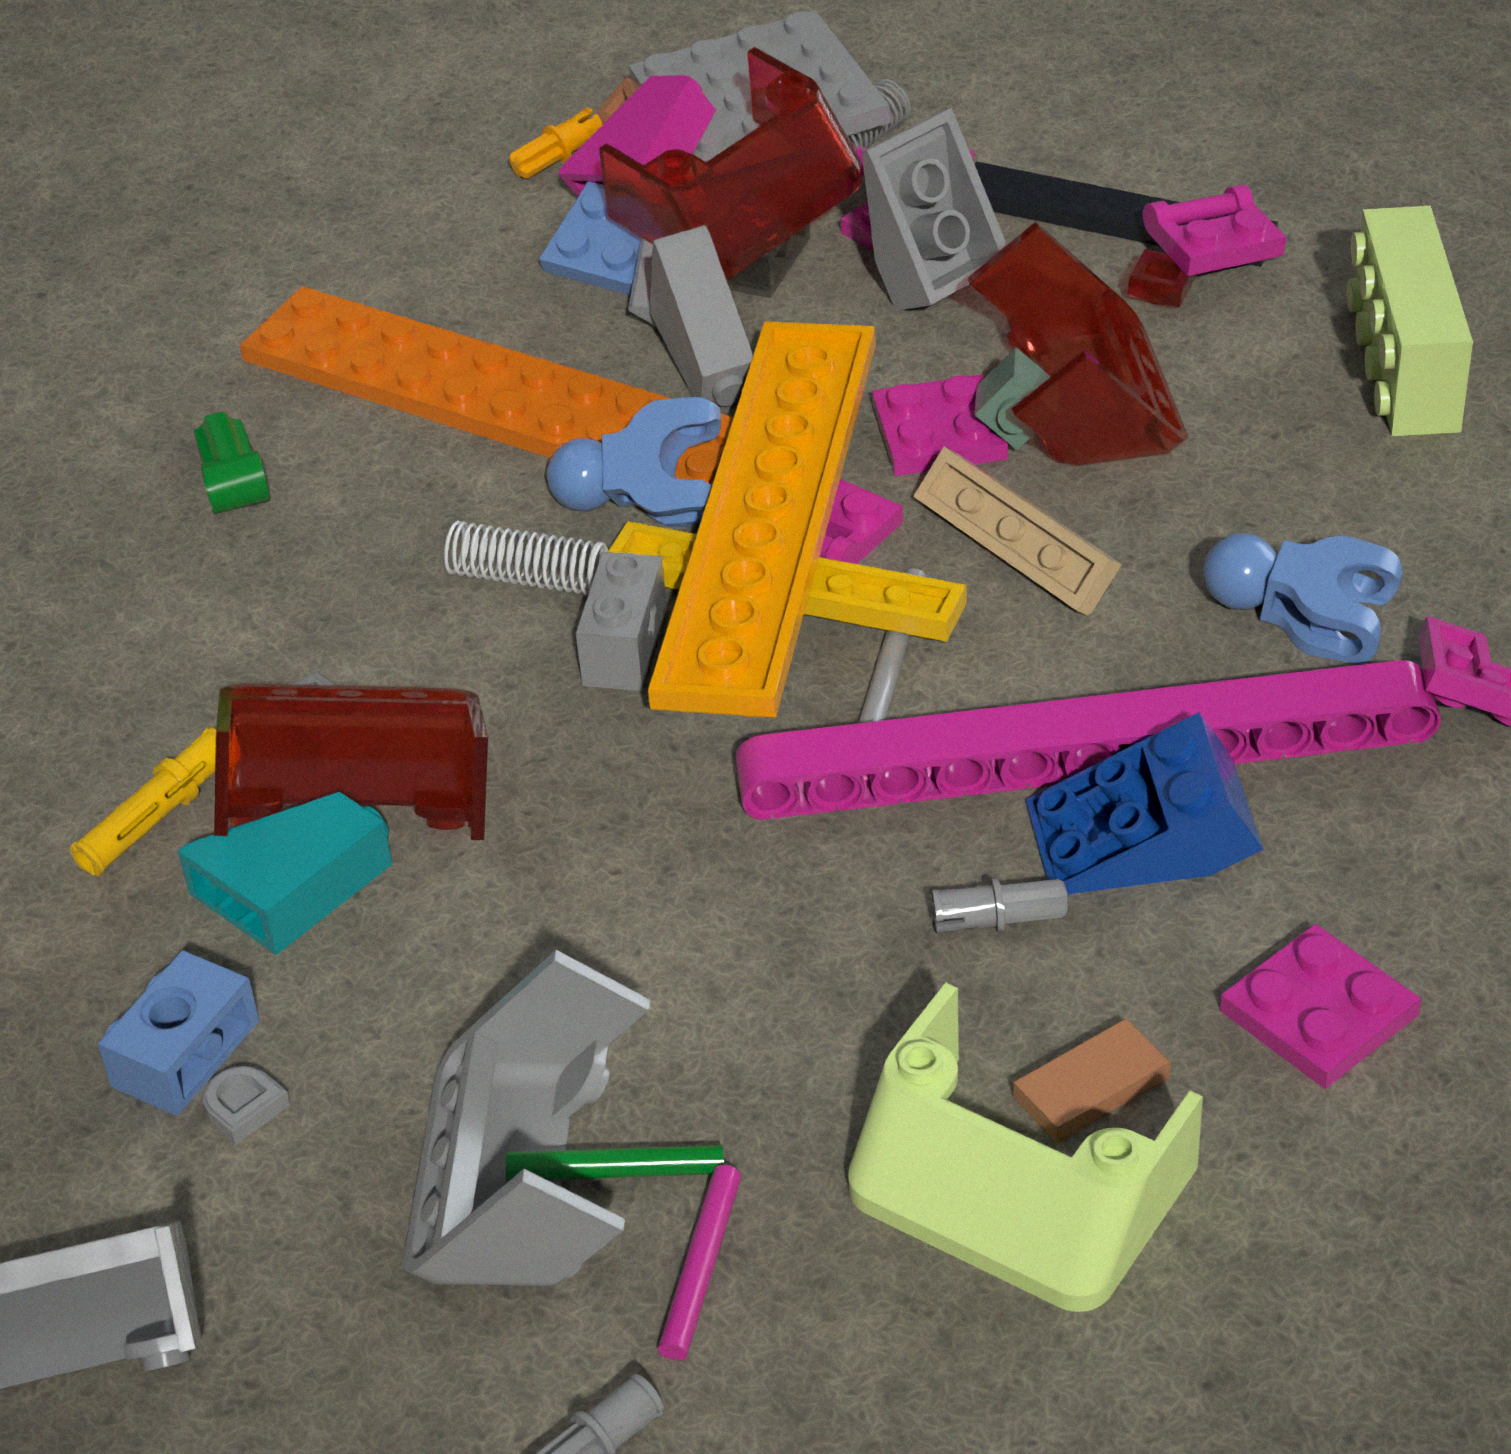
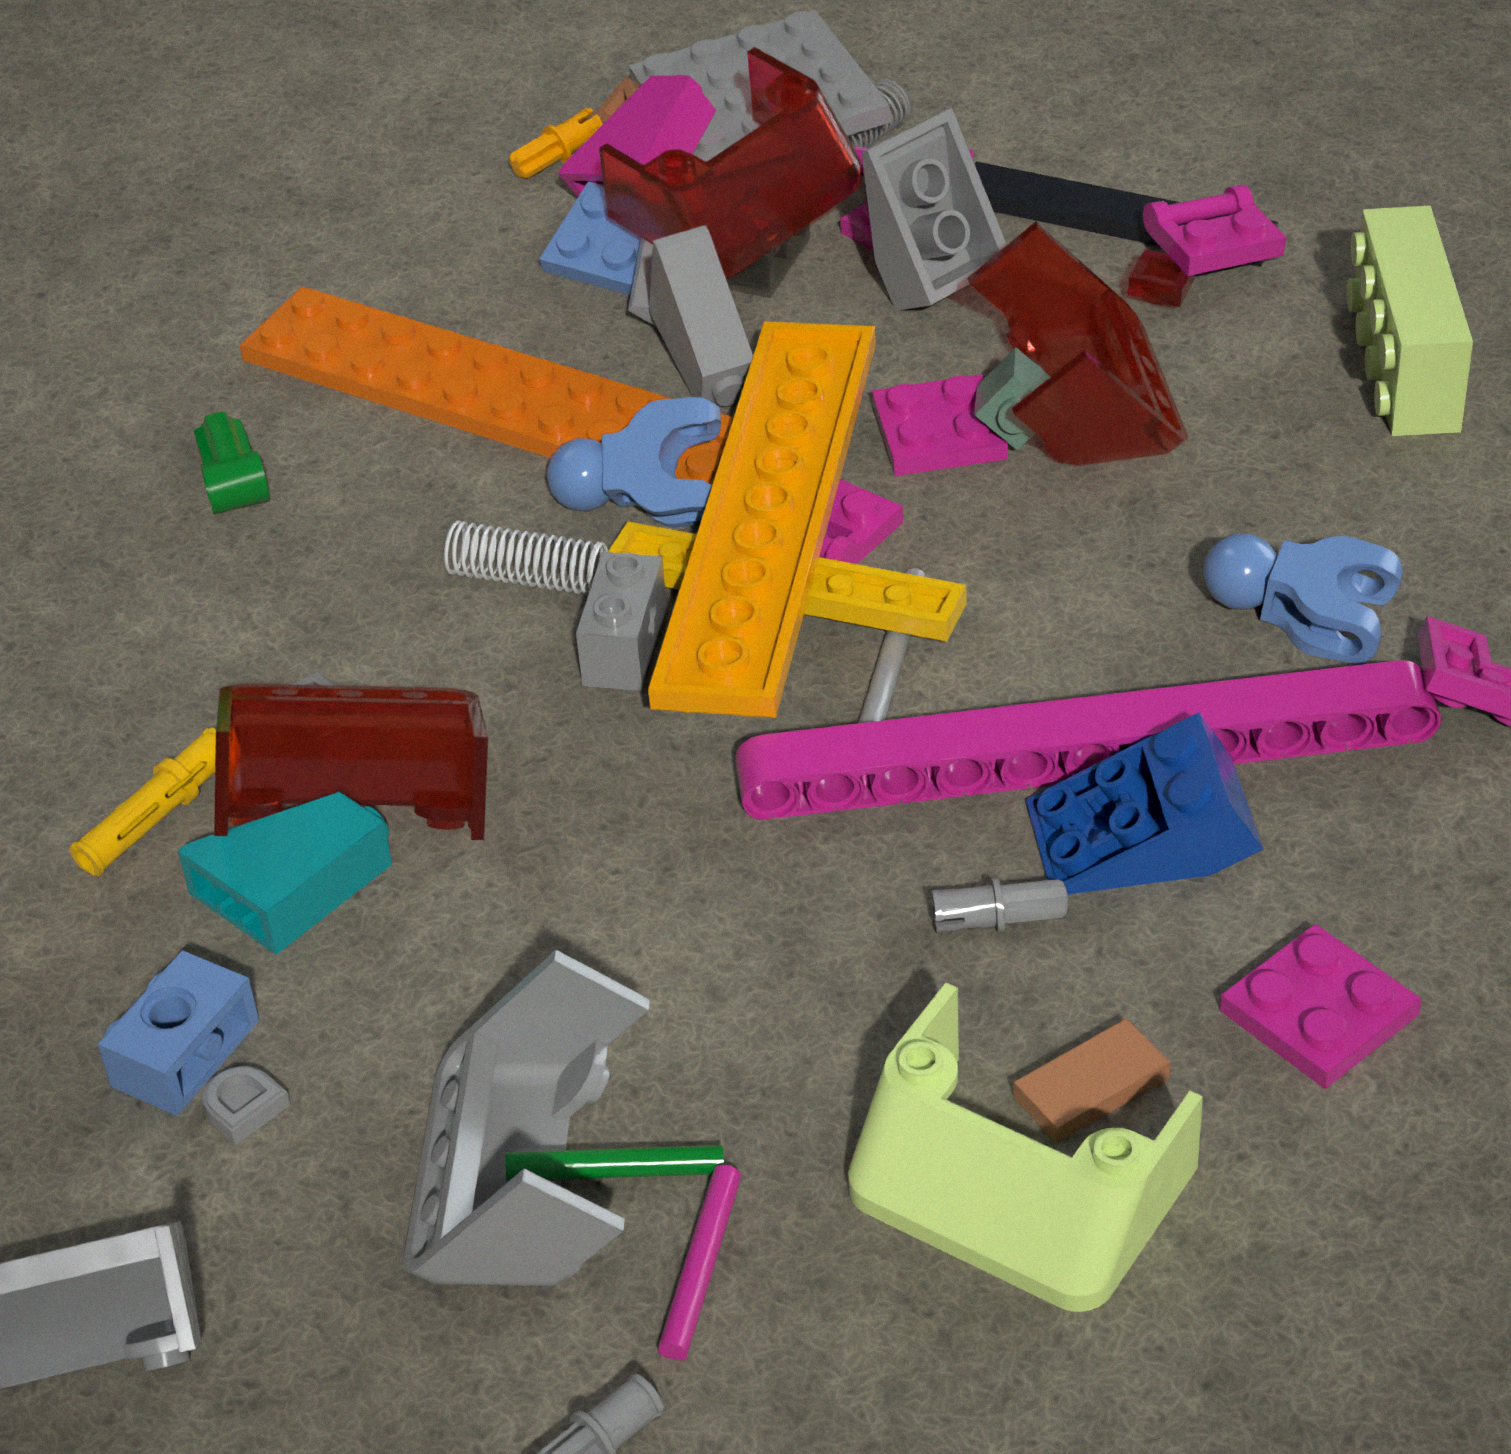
(1017, 531): tan plate -> none

